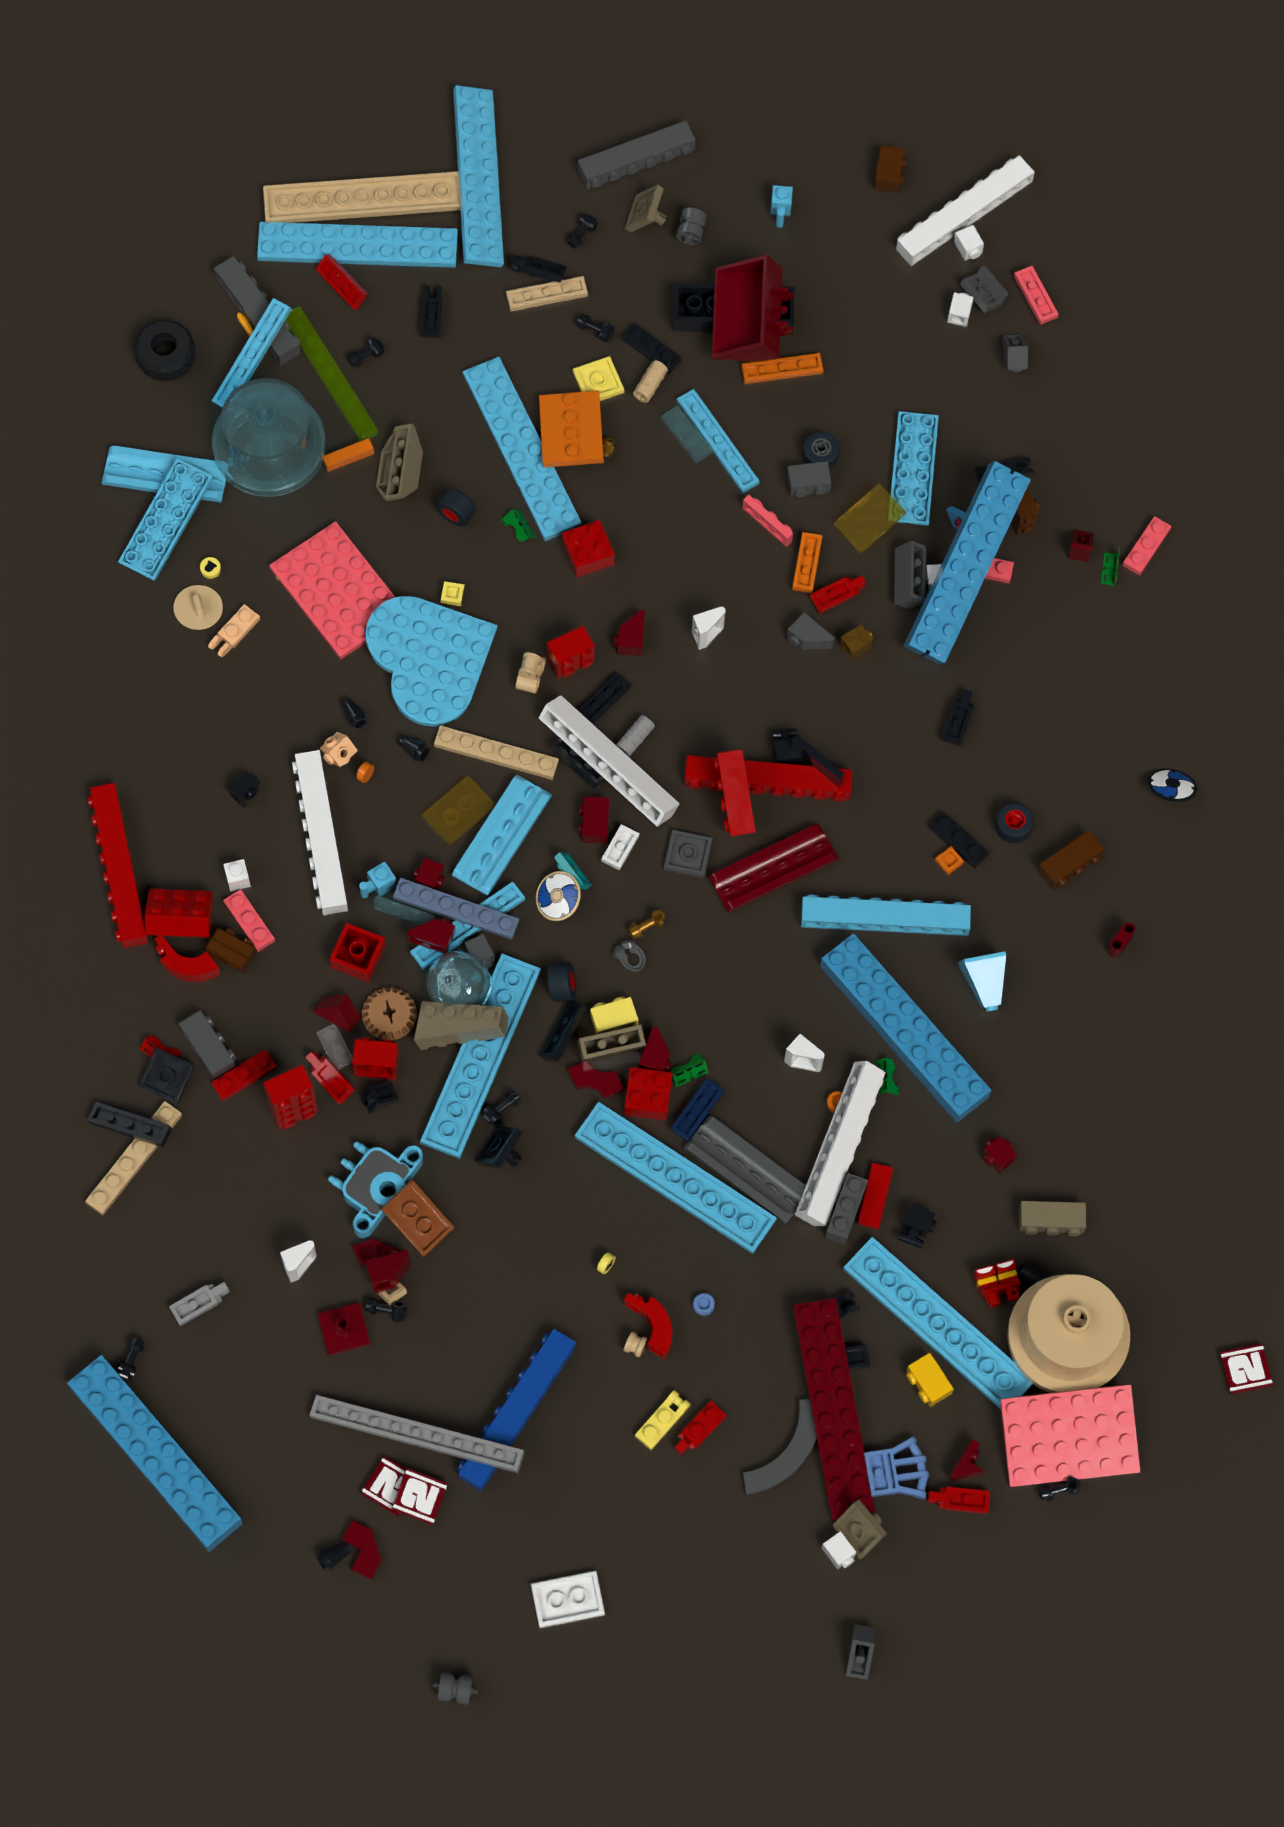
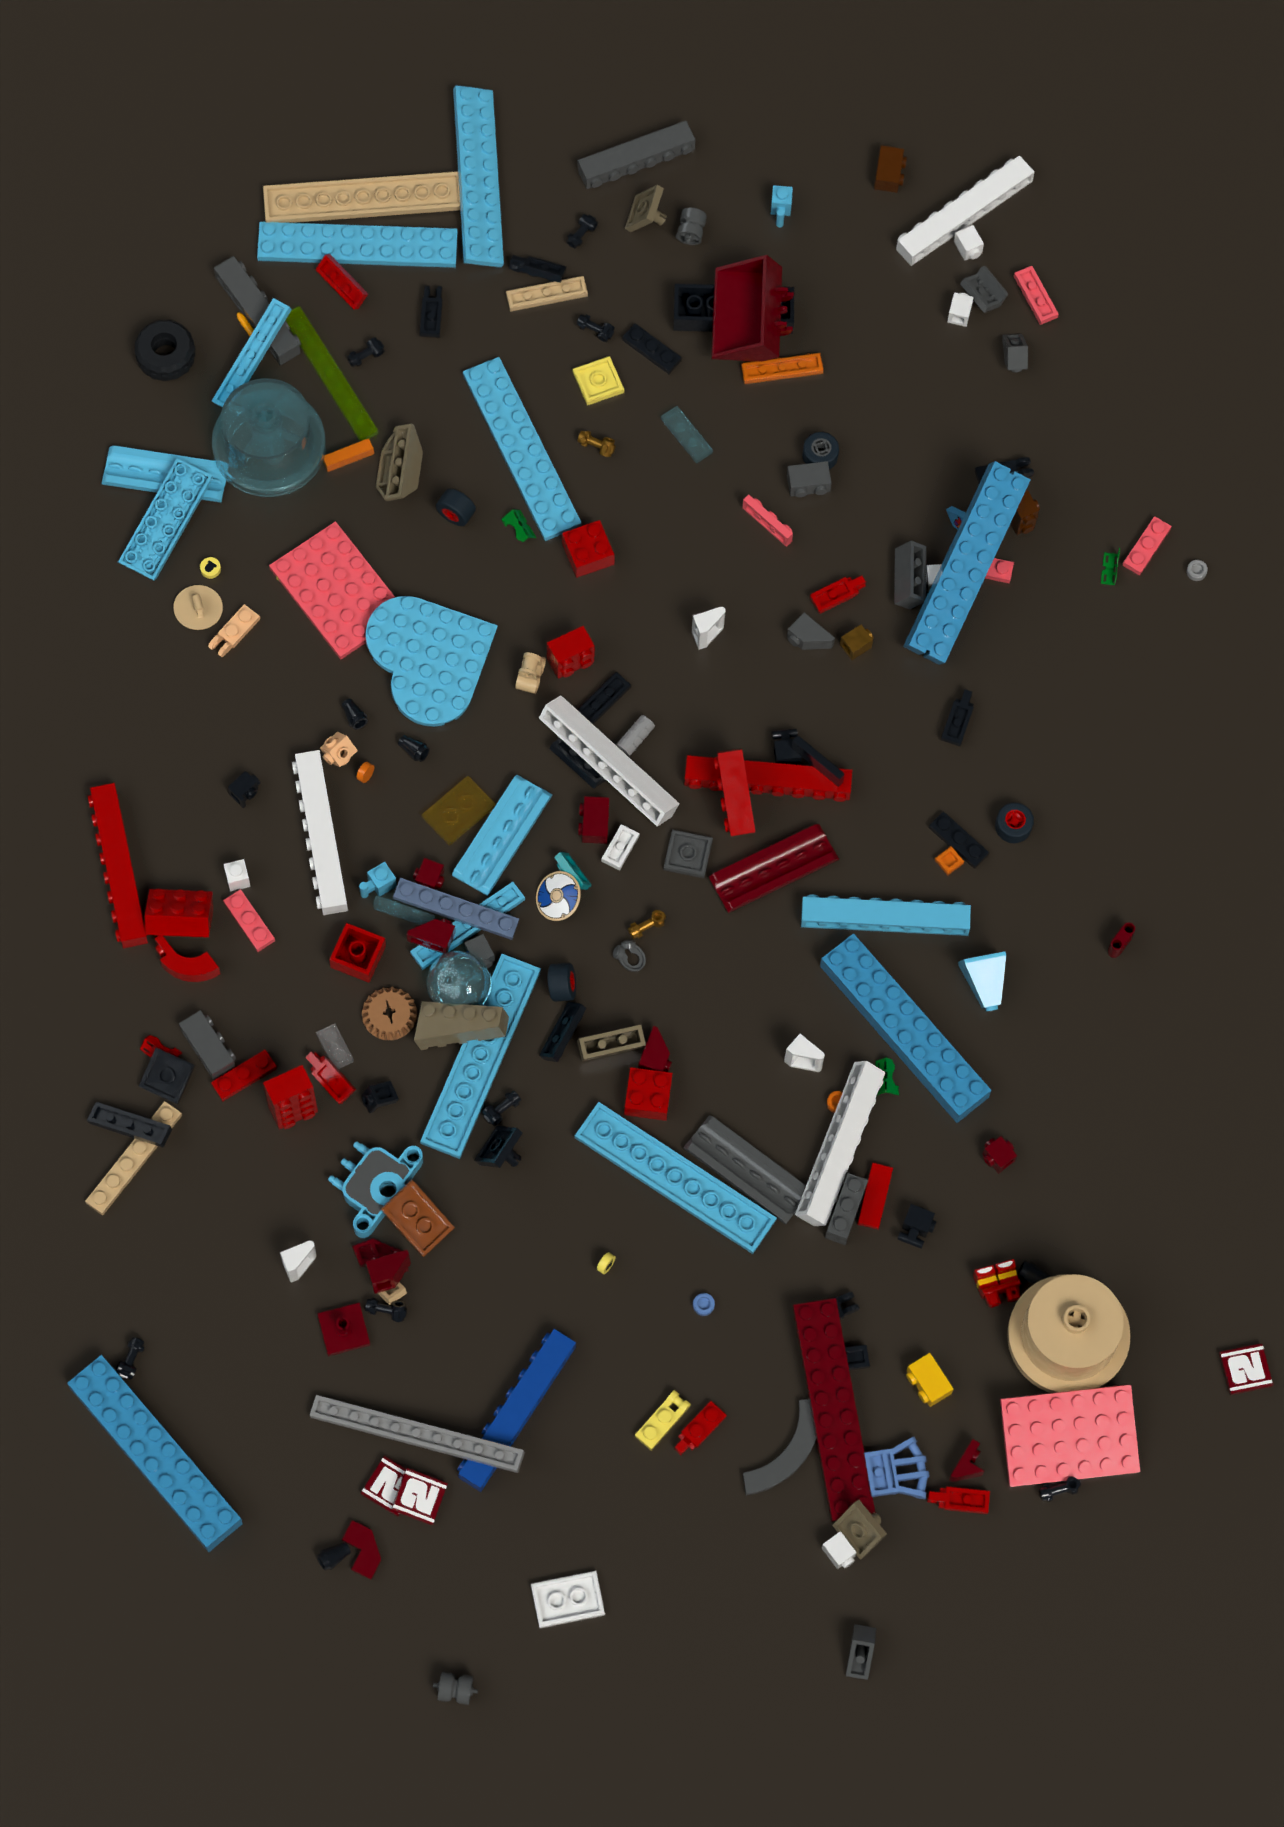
(198, 1302): light grey hinge -> none
(231, 950): reddish brown brick -> none
(339, 1011): dark red slope -> none
(375, 1058): red brick -> none
(452, 593): light yellow plate -> none
(496, 752): tan plate -> none
(571, 429): orange plate -> none
(603, 1082): dark red tile -> none
(613, 1015): light yellow brick -> none
(631, 635): dark red slope -> none
(635, 1344): tan wheel -> none
(650, 381): tan axle -> none
(658, 1319): red arch -> none
(695, 1060): green piece -> none
(697, 1110): dark blue plate -> none
(718, 441): medium azure tile -> none
(807, 562): orange plate -> none
(869, 518): clear yellow tile -> none
(914, 465): medium azure plate -> none
(936, 1323): medium azure plate -> none
(1052, 1218): dark tan brick -> none
(1071, 860): reddish brown brick -> none
(1081, 545): dark red slope -> none
(1172, 785): shield -> none
(1197, 570): none -> light grey tile

